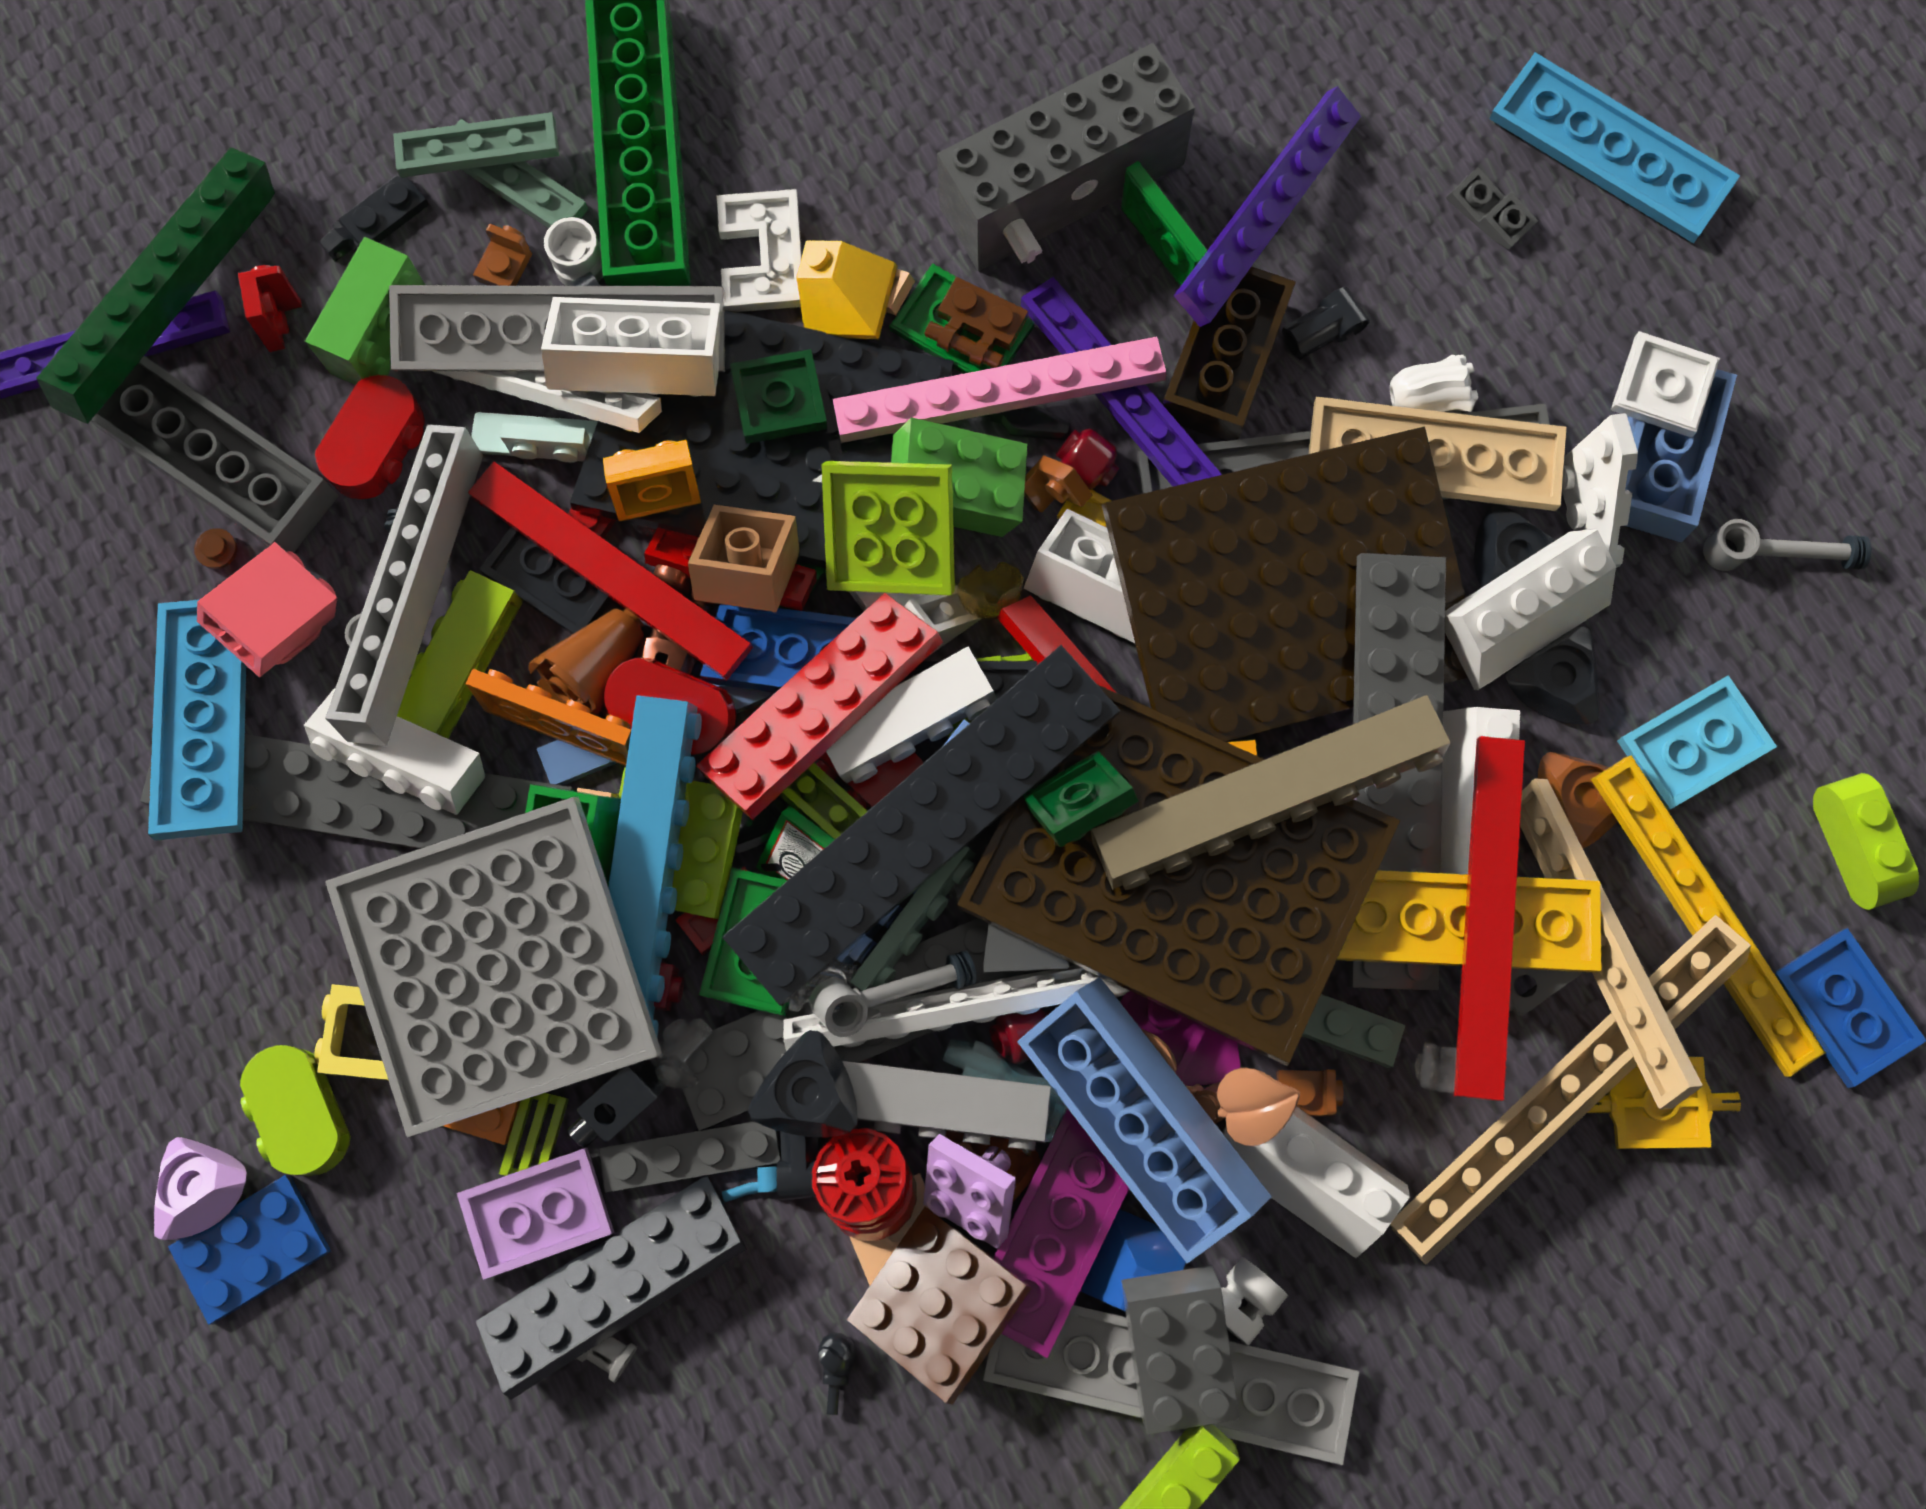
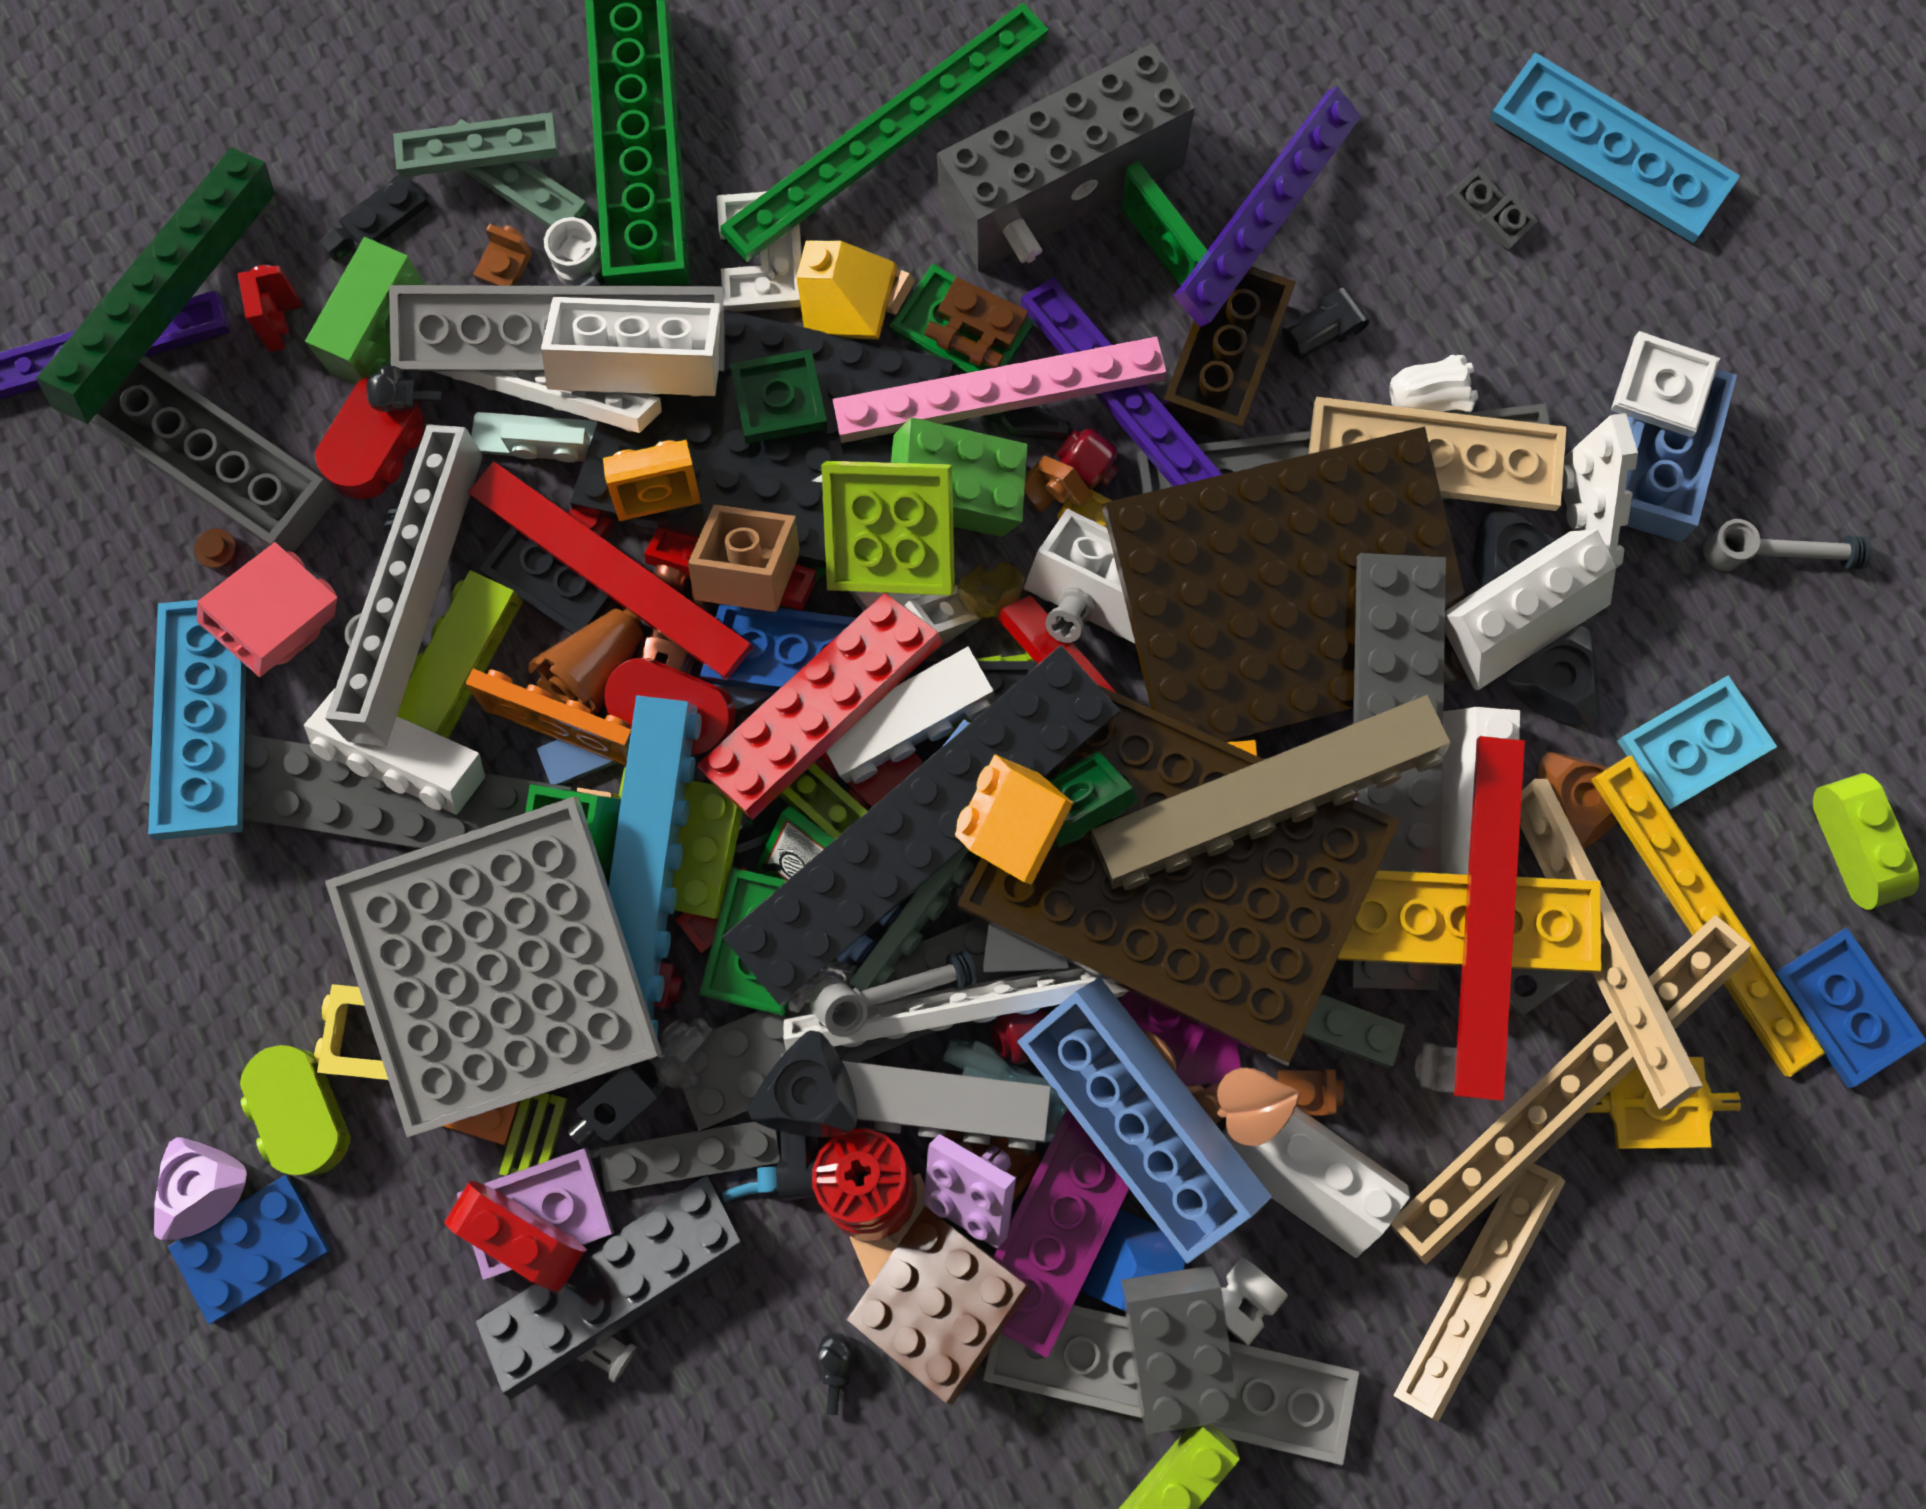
(393, 392): none -> black piece
(515, 1236): none -> red brick
(883, 132): none -> green plate
(1013, 818): none -> light orange slope
(1067, 620): none -> light grey bush
(1478, 1291): none -> tan plate

